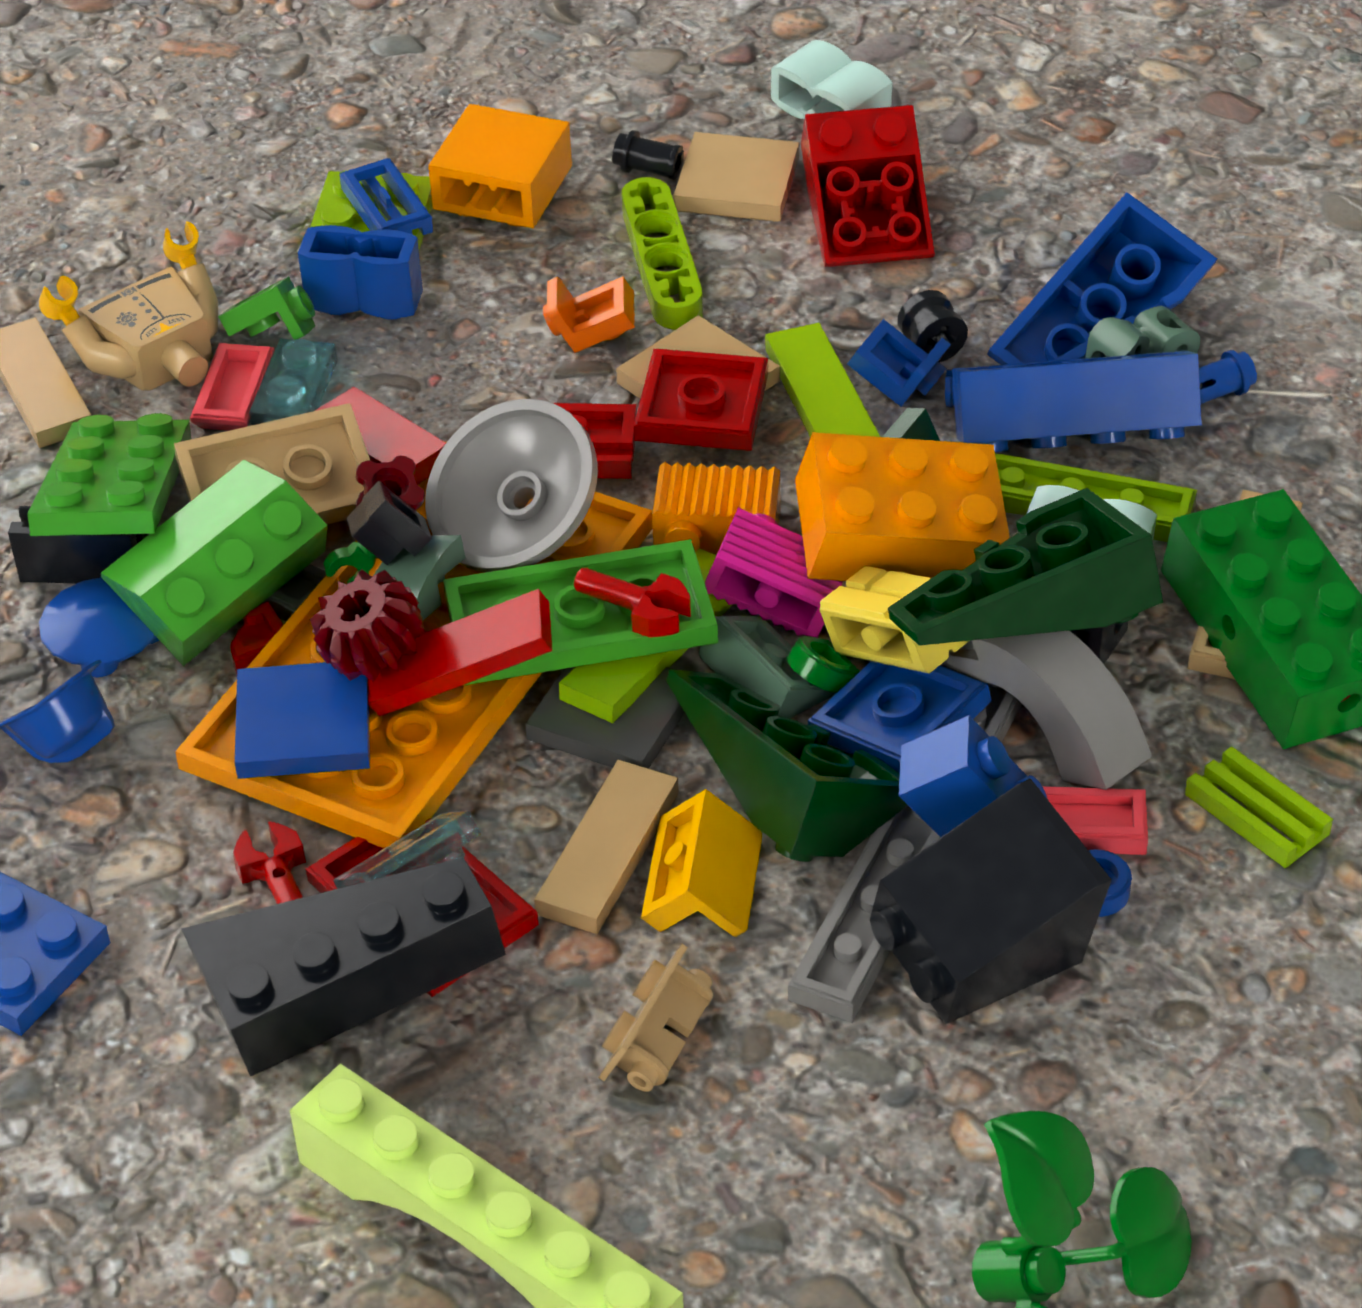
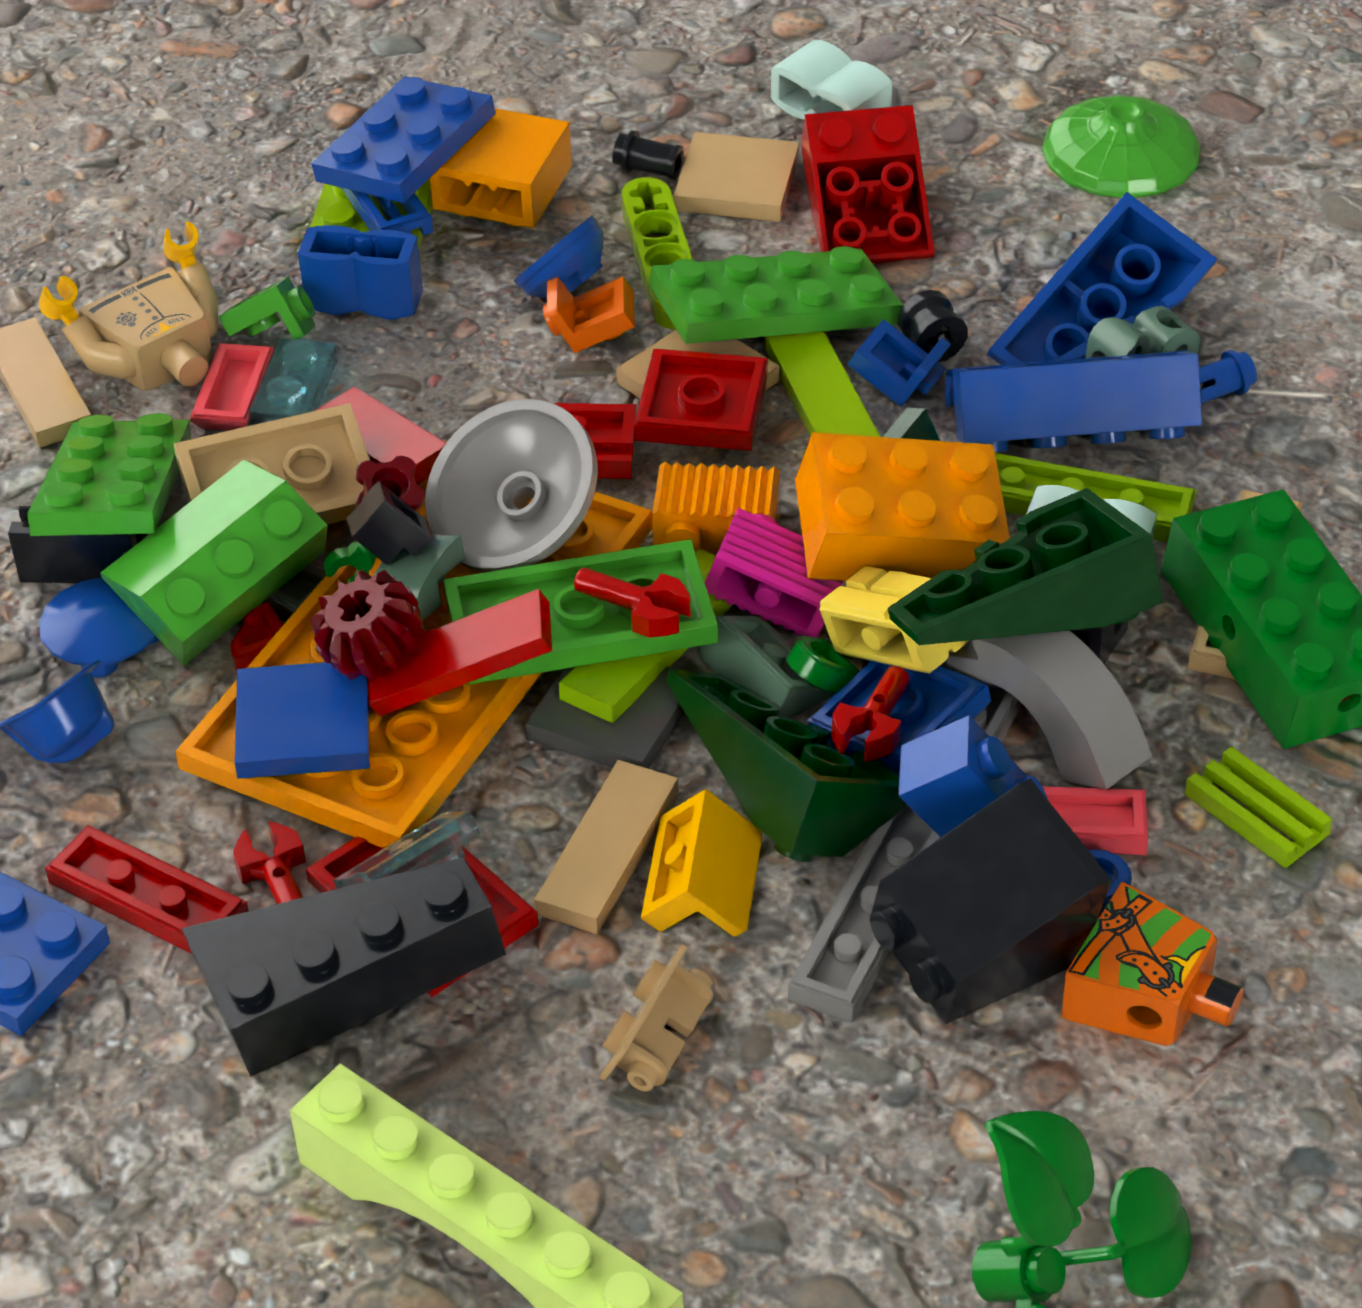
(138, 886): none -> red tile
(403, 139): none -> blue plate
(570, 260): none -> blue piece
(773, 295): none -> bright green plate
(873, 716): none -> red bar
(1121, 146): none -> bright green hat
(1147, 972): none -> torso

